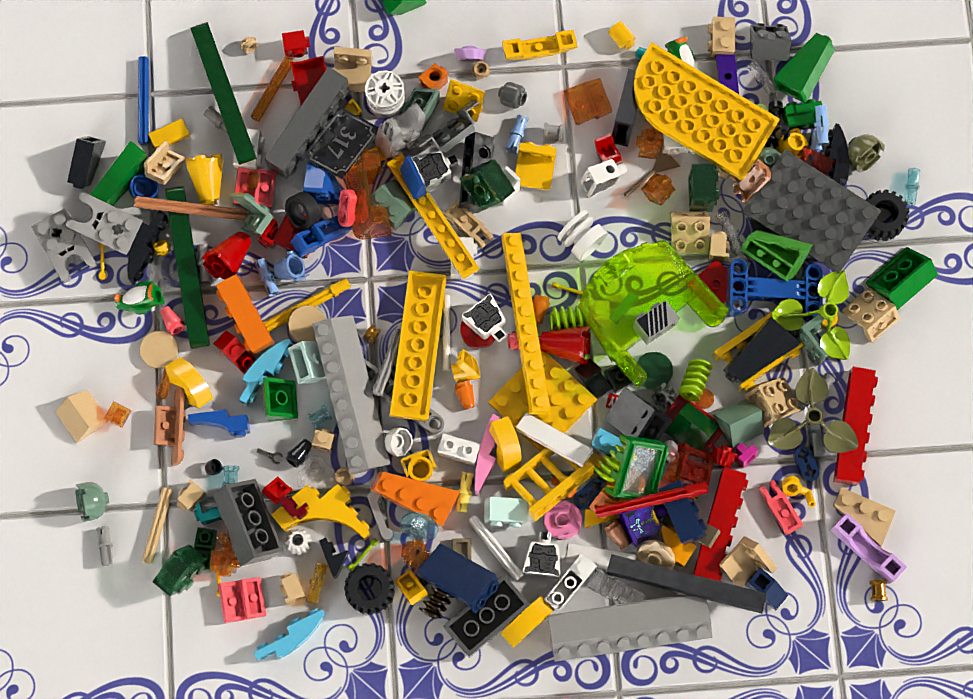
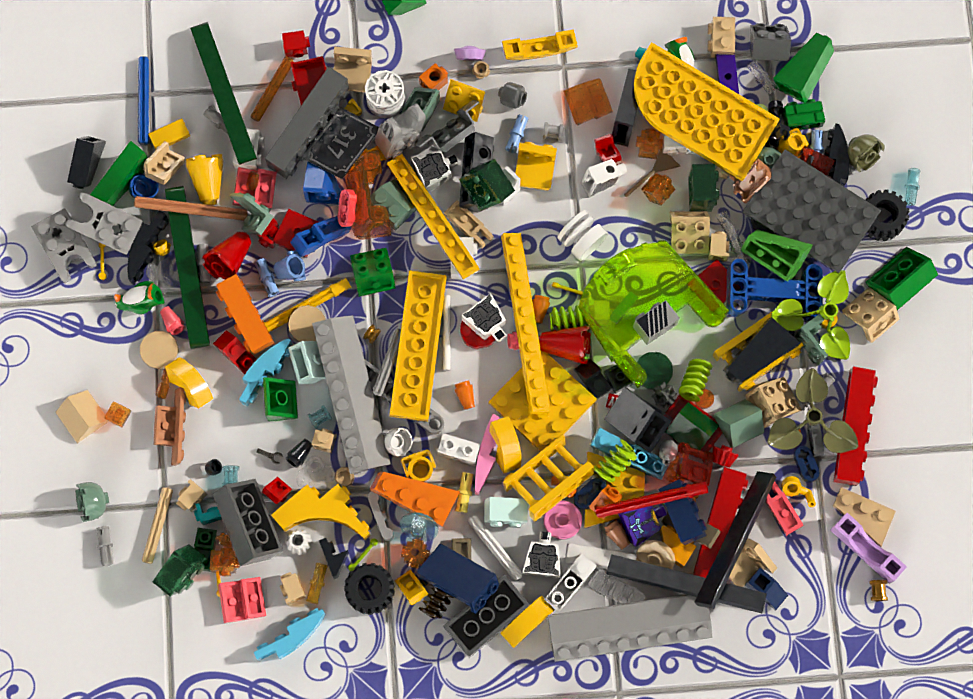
(236, 425): blue slope -> none
(249, 44): tan plate -> none
(290, 506): dark red bracket -> none
(309, 205): black tyre -> none
(372, 271): none -> green bracket
(412, 178): blue slope -> none
(465, 367): yellow piece -> none
(554, 440): white tile -> none
(622, 36): yellow brick -> none
(639, 467): window -> none
(735, 540): none -> black tile
(746, 454): dark pink tile -> none
(821, 111): light blue pin -> none

